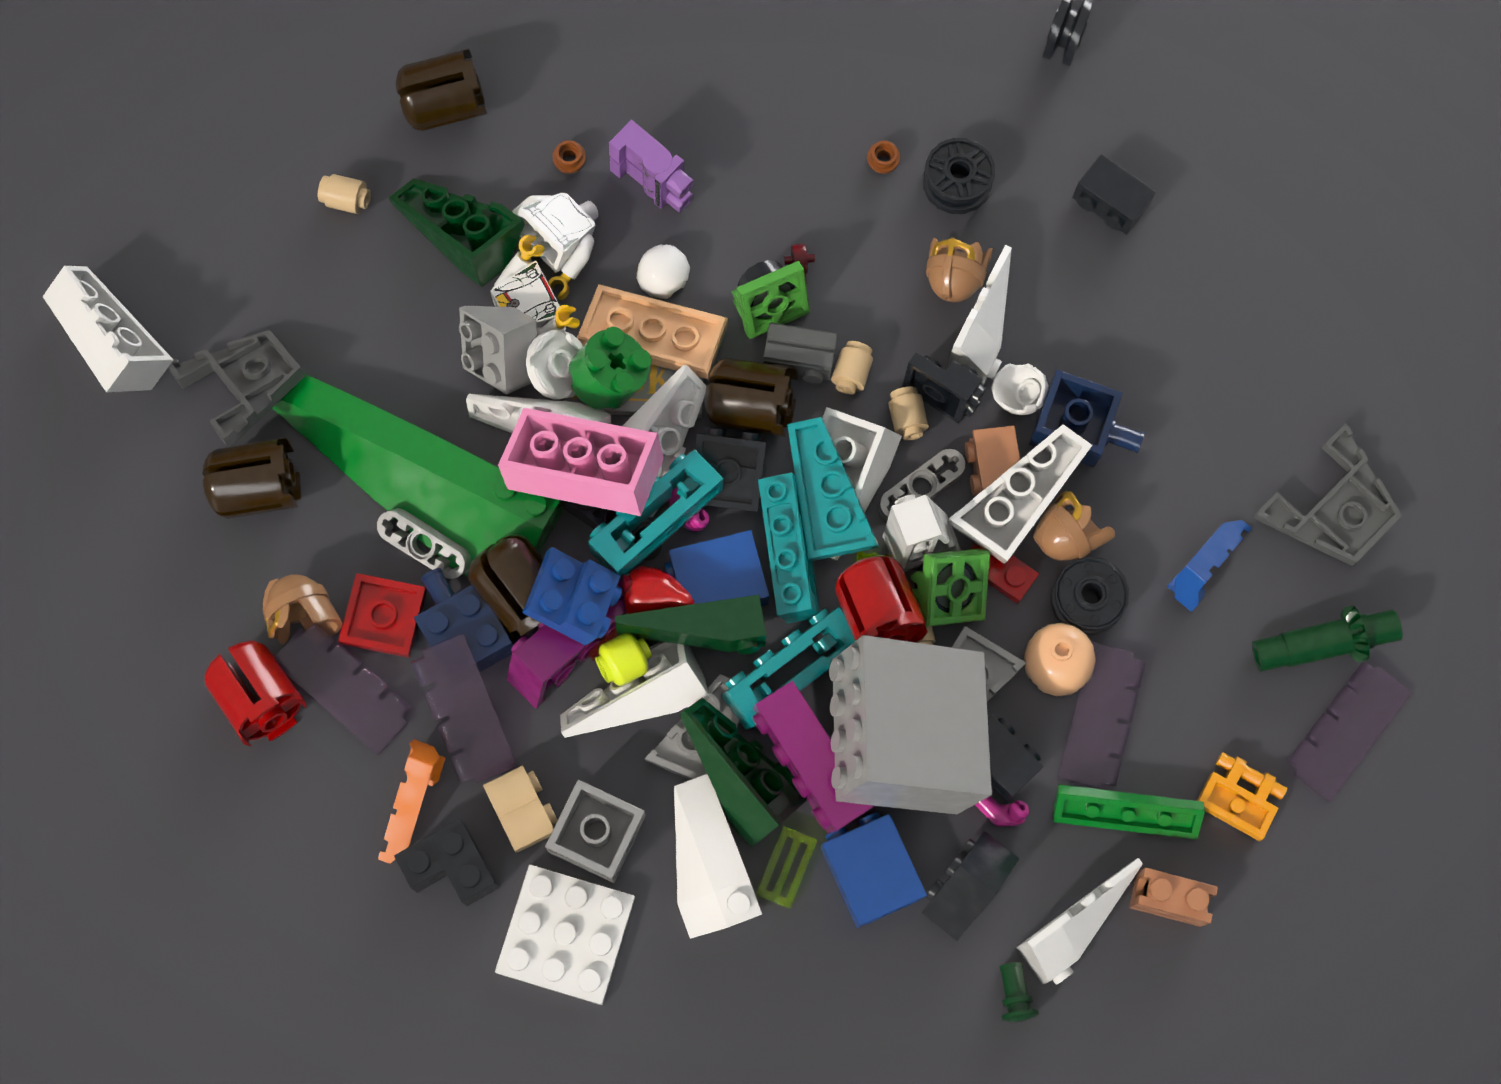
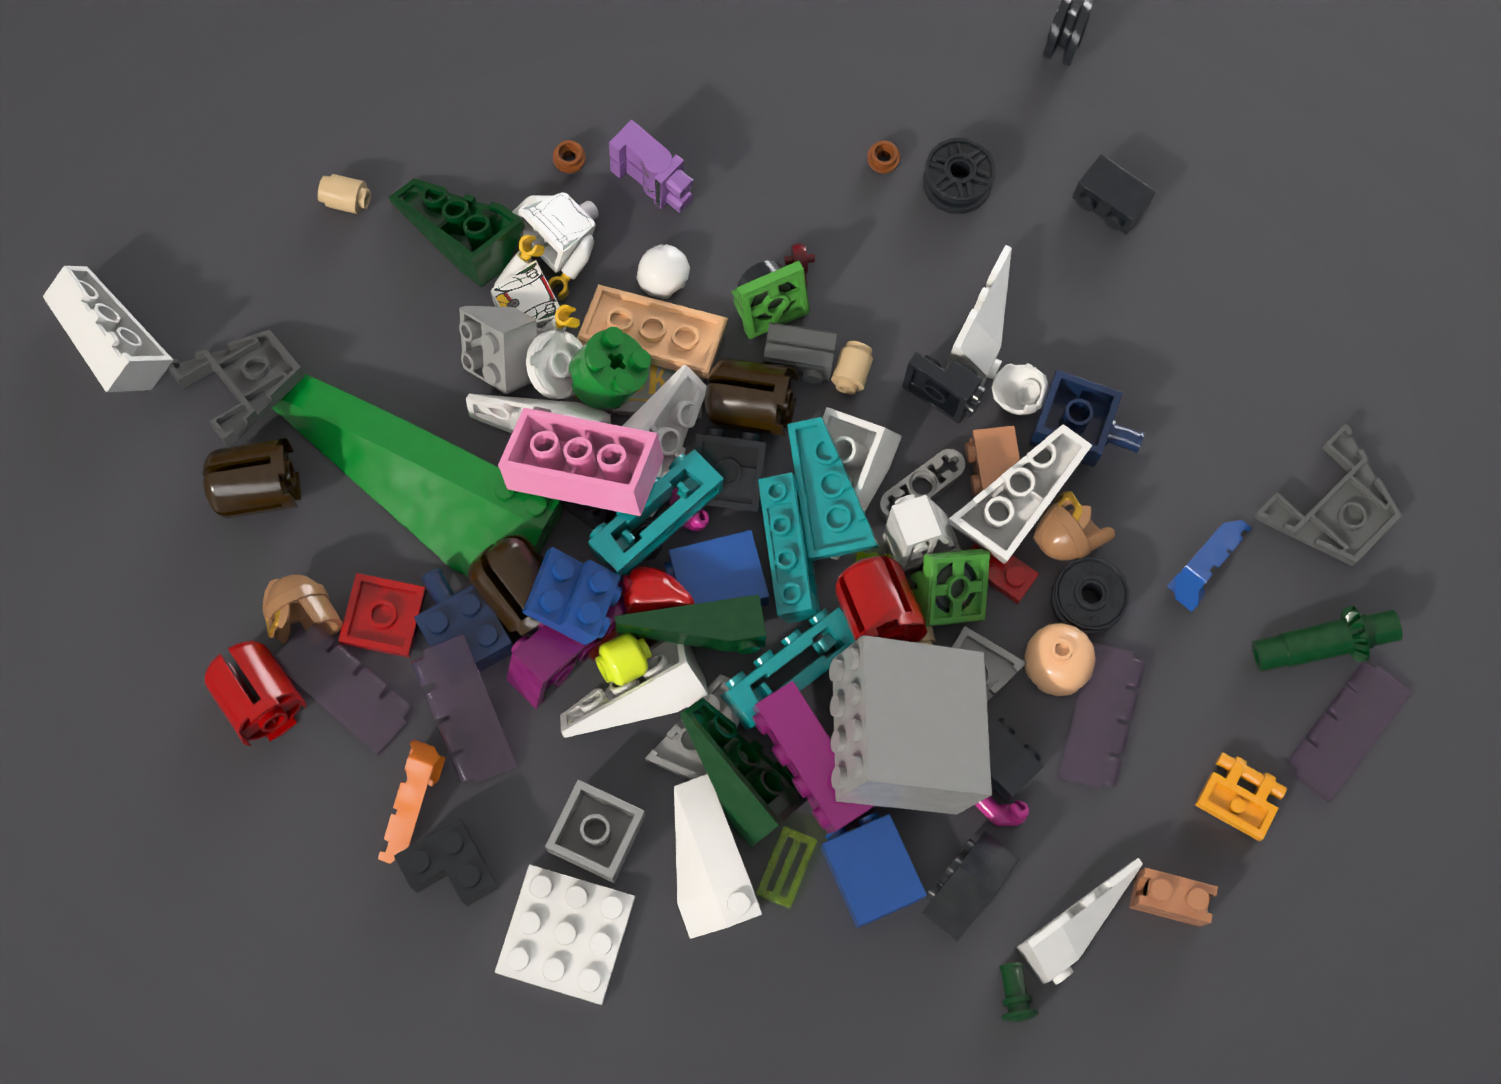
(398, 539): light grey beam -> none
(440, 91): dark brown cylinder -> none
(520, 809): tan brick -> none
(908, 413): tan brick -> none
(956, 274): medium nougat helmet -> none
(1128, 811): green plate -> none

